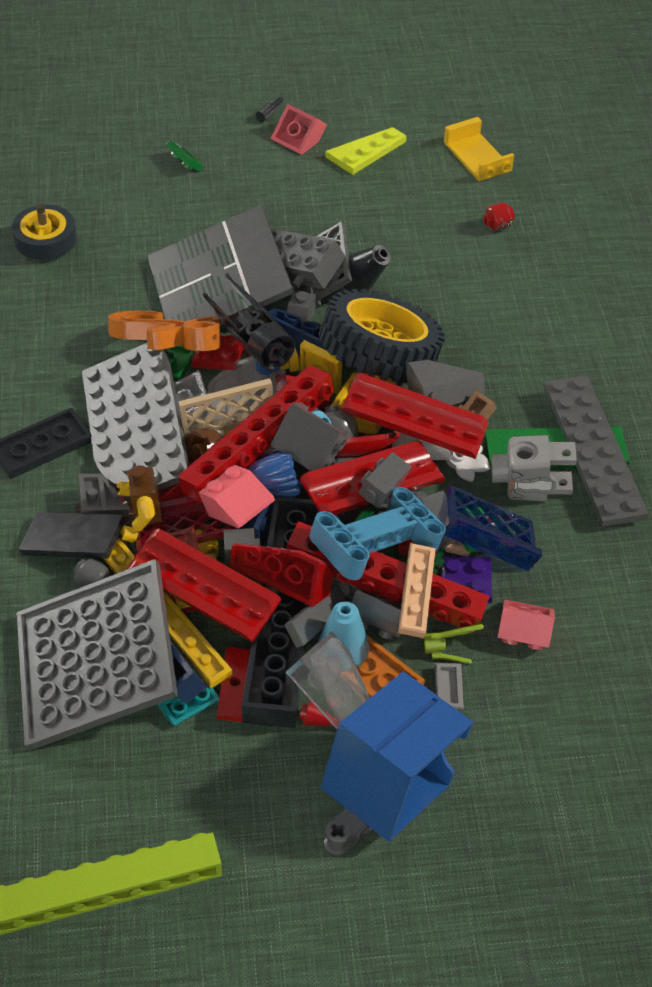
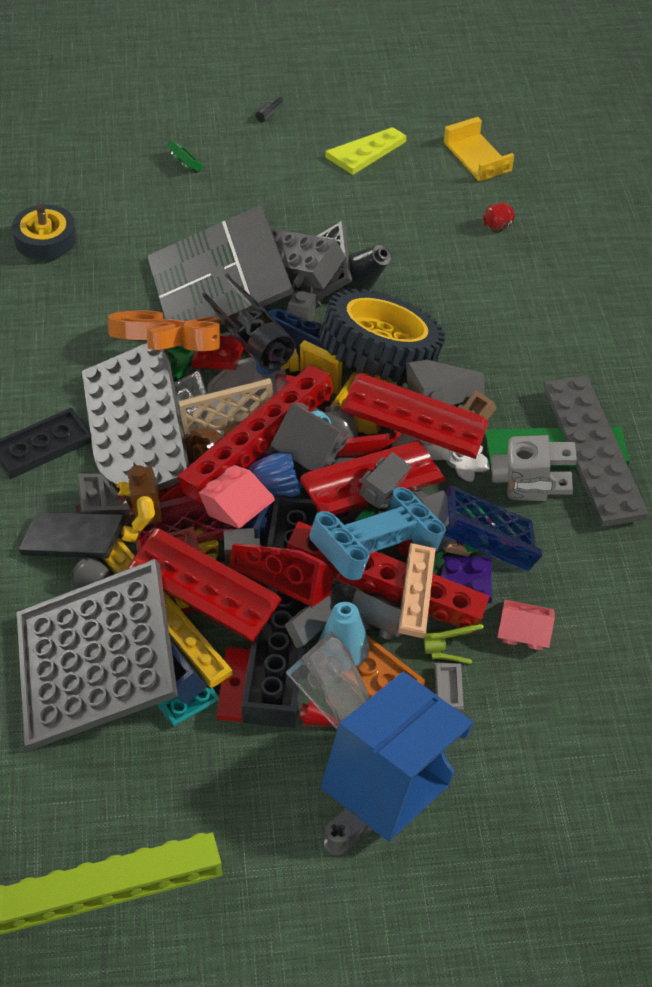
(298, 130): coral slope -> none

